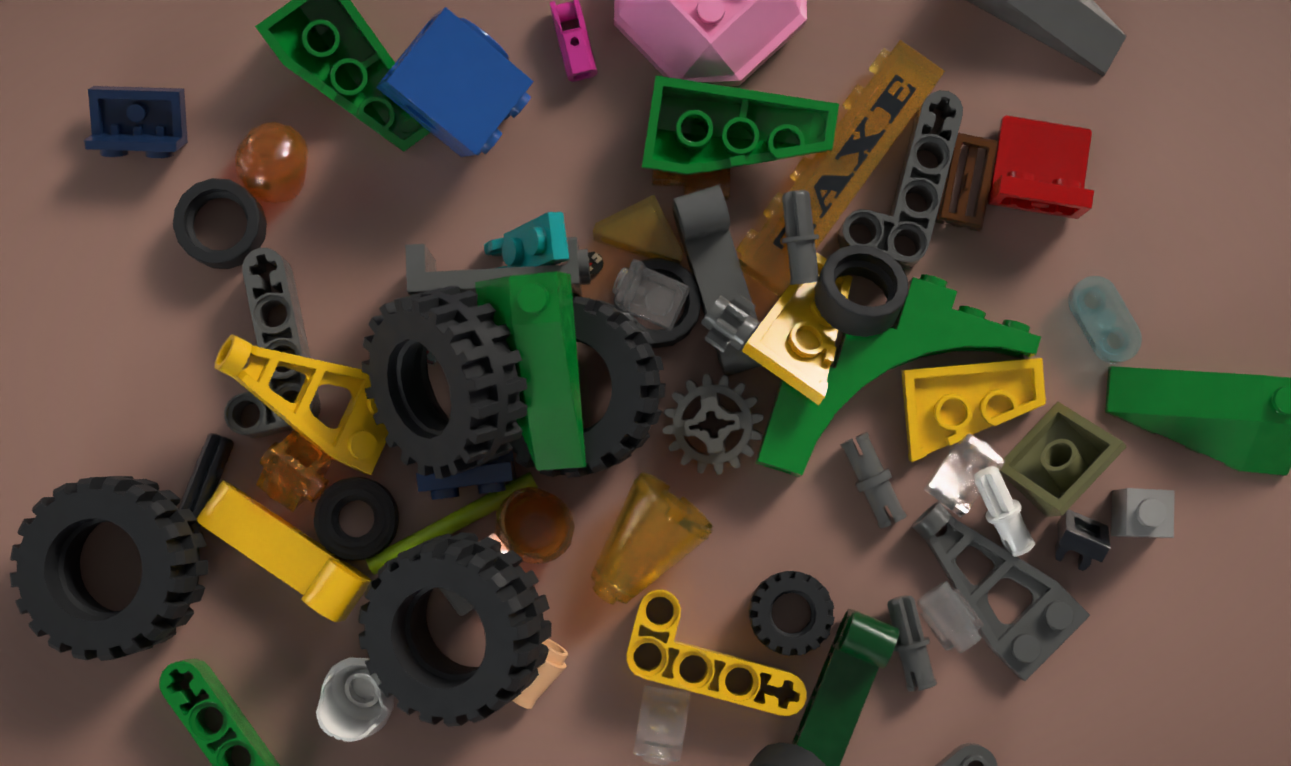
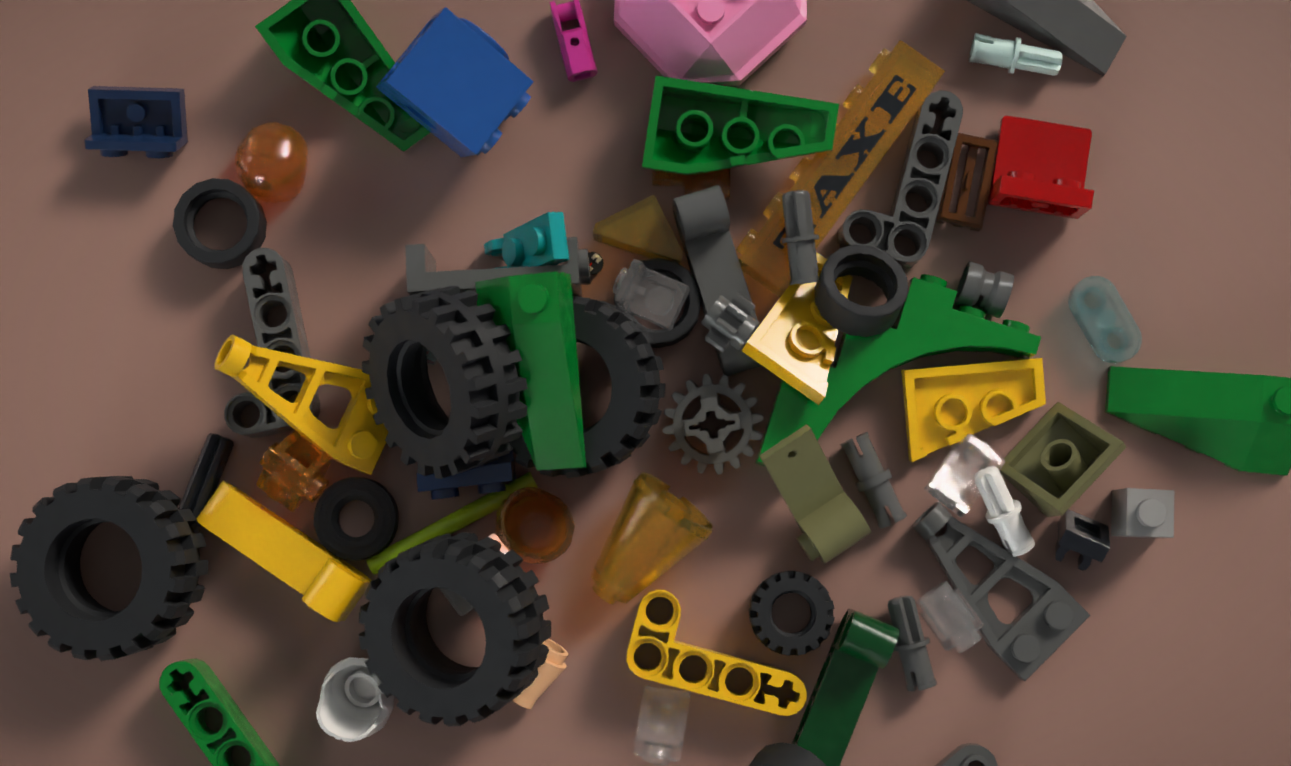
(814, 496): none -> olive door
(984, 289): none -> dark grey wheel
(1014, 55): none -> light aqua axle

